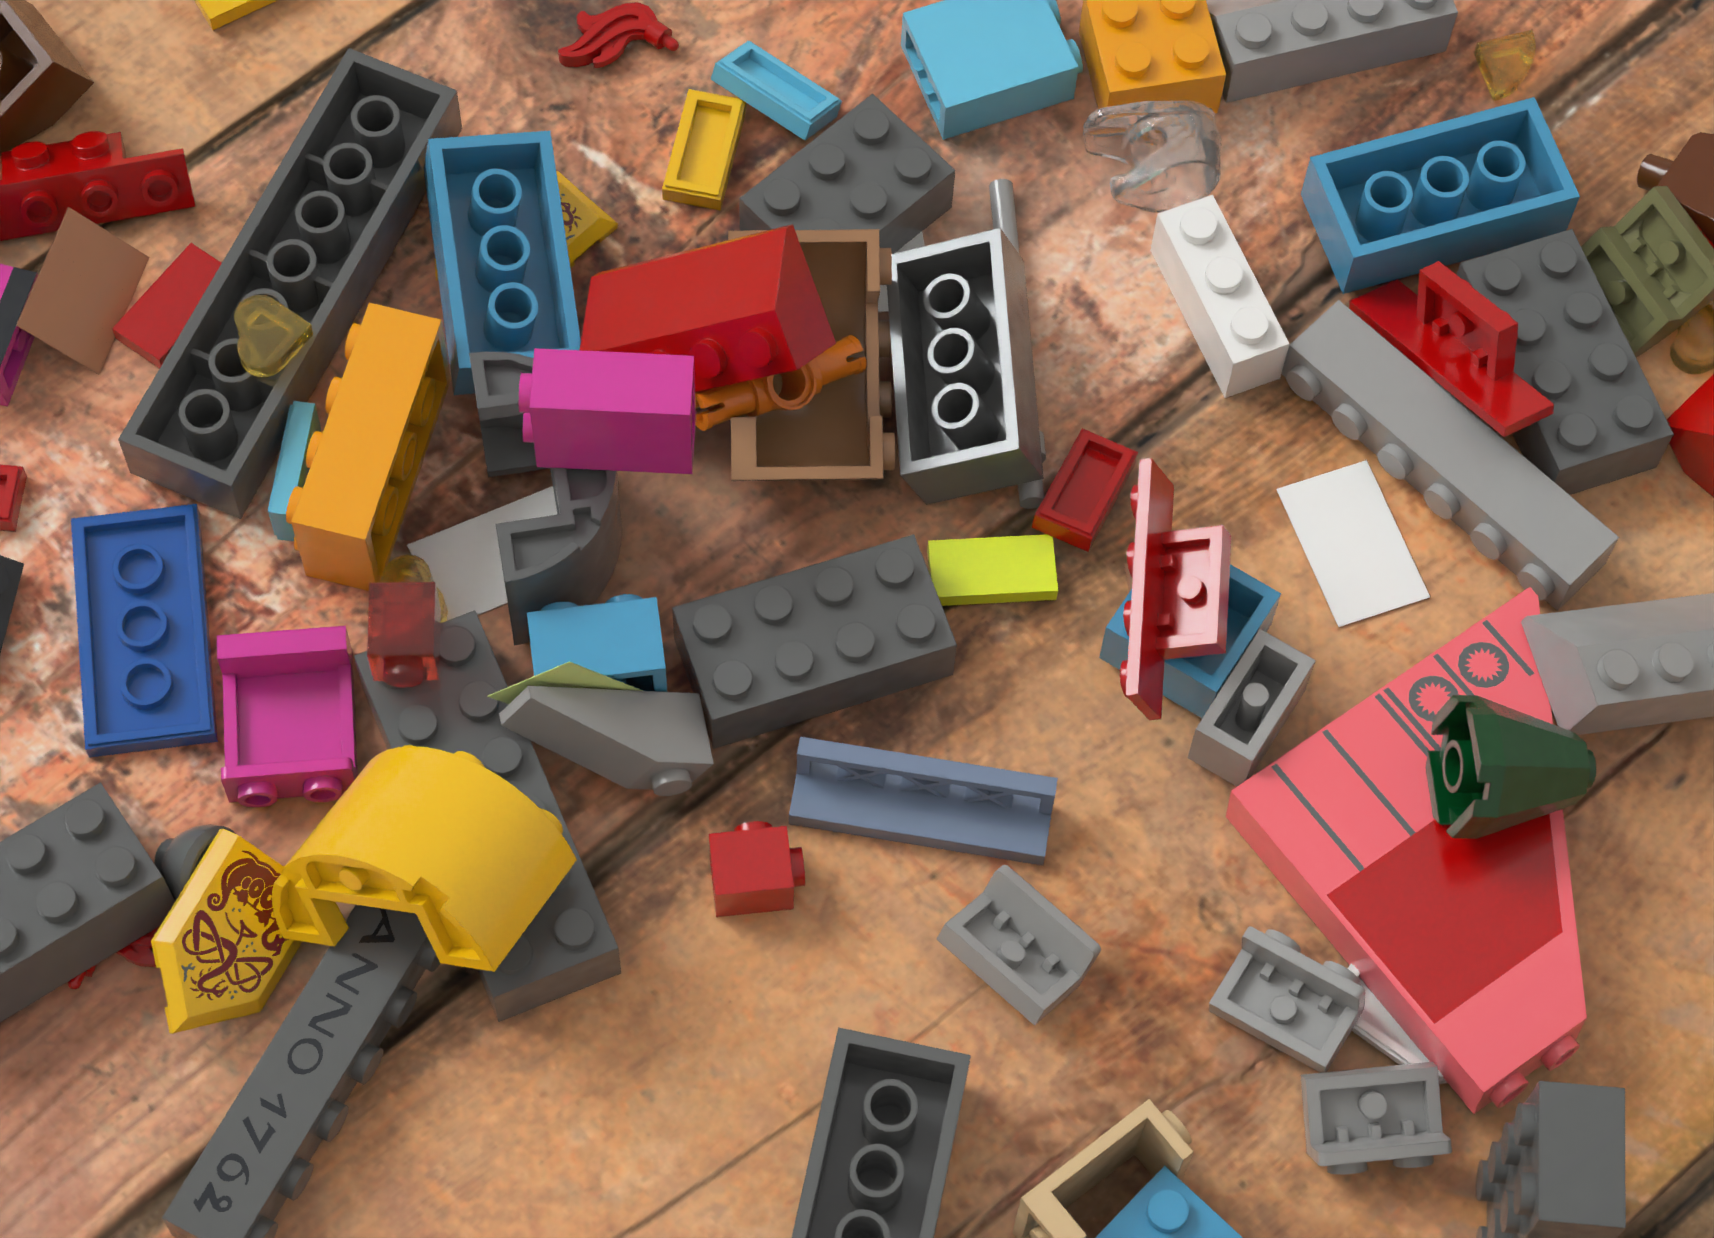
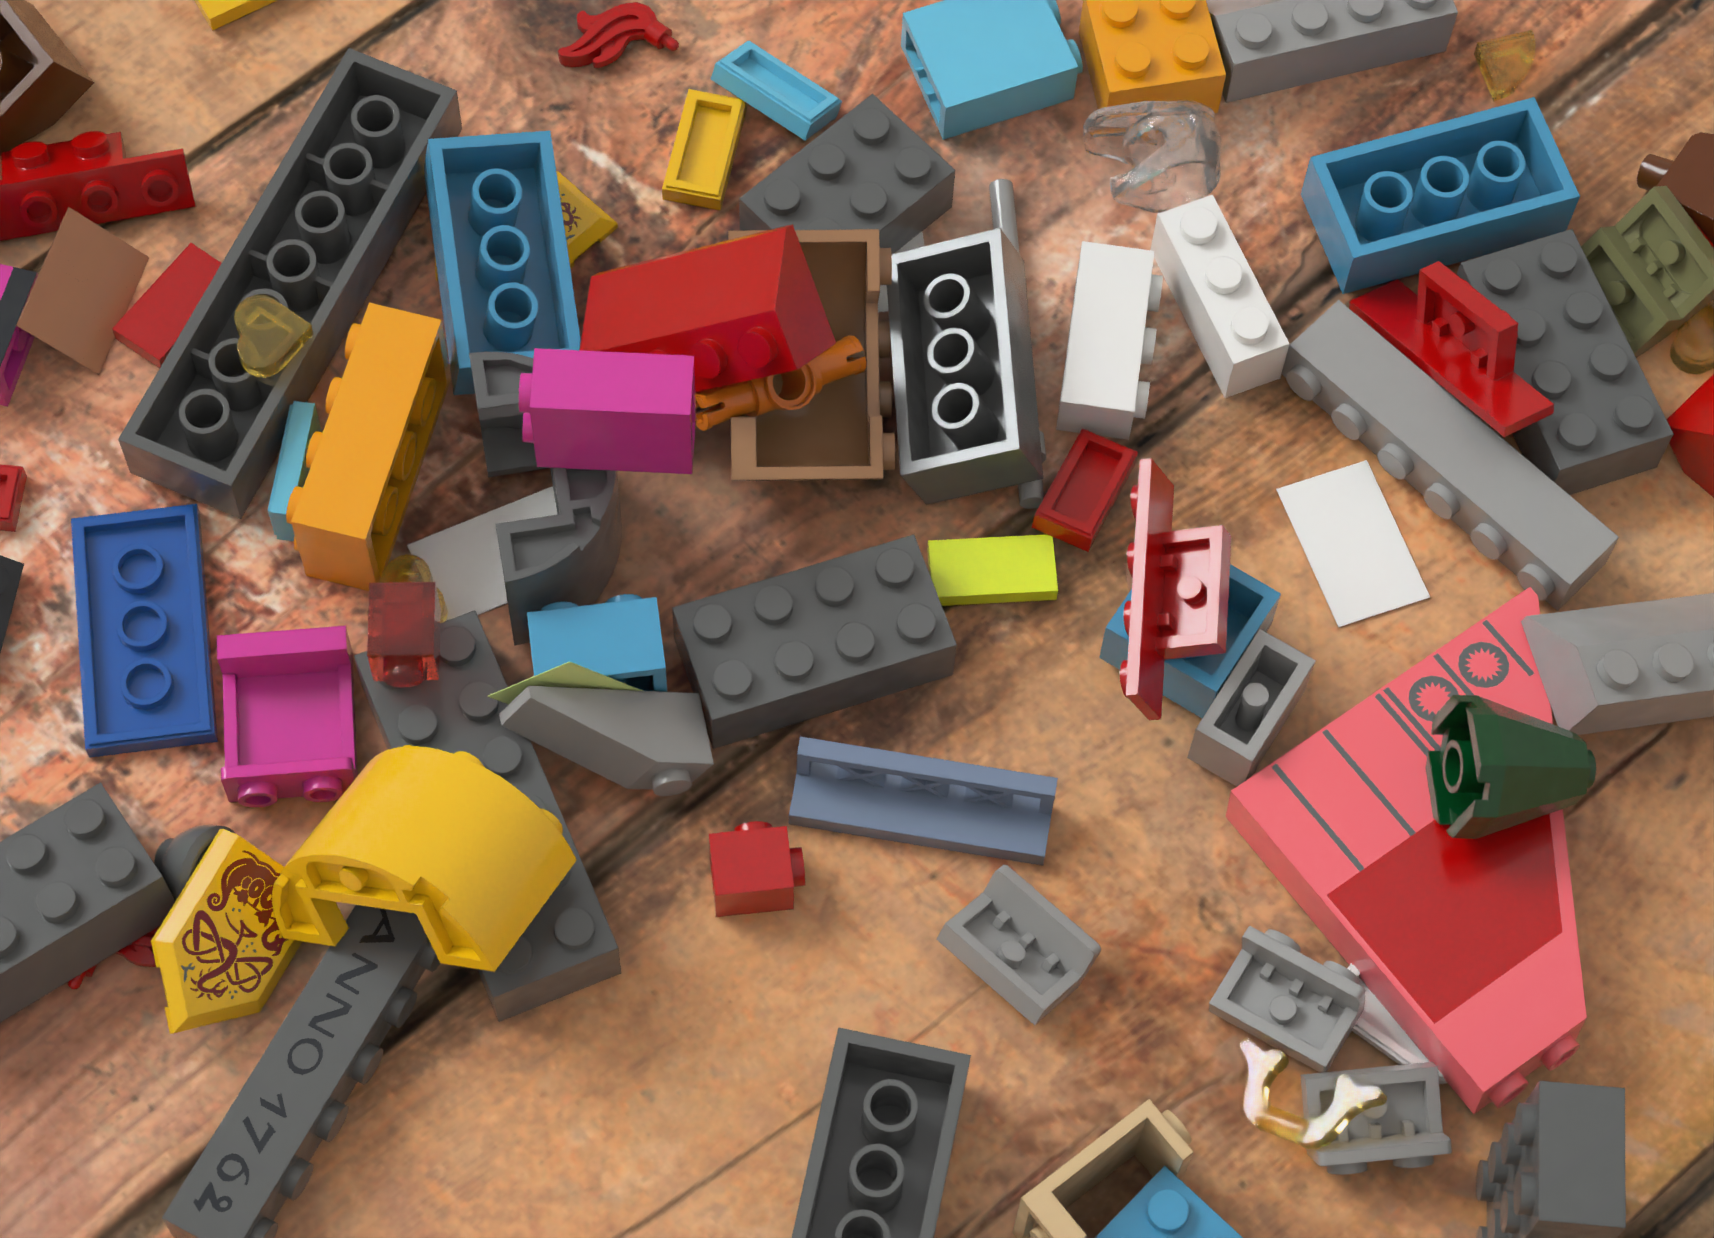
(1109, 340): none -> white brick
(1310, 1132): none -> clear yellow helmet

